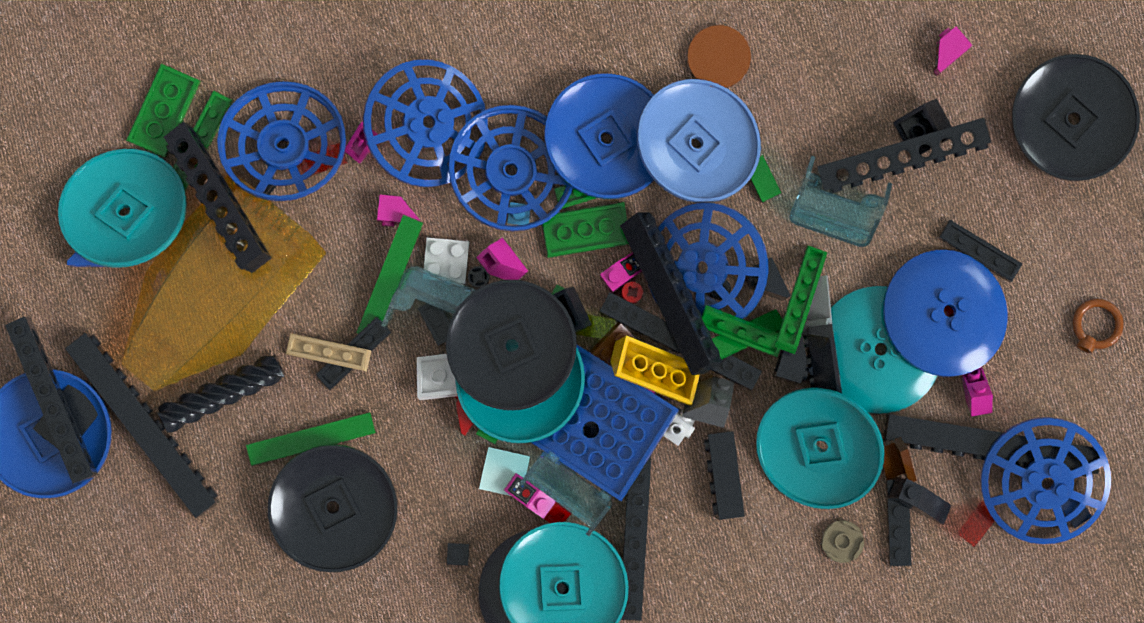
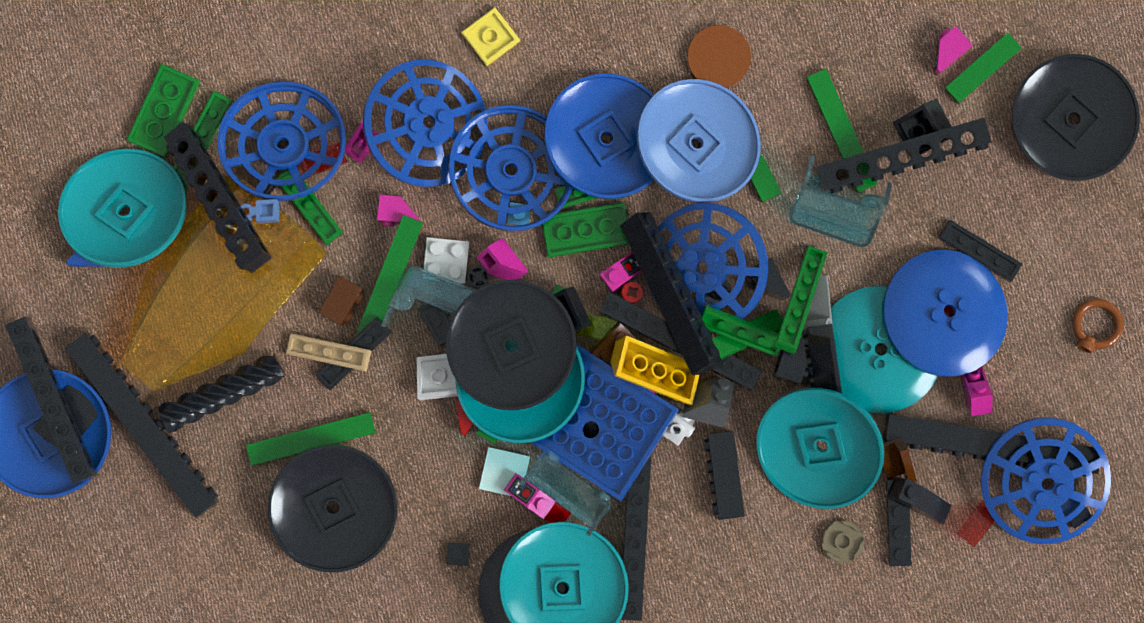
(265, 211): none -> medium blue plate
(313, 212): none -> green tile
(342, 301): none -> reddish brown brick
(490, 36): none -> light yellow tile
(838, 121): none -> green tile
(983, 68): none -> green tile

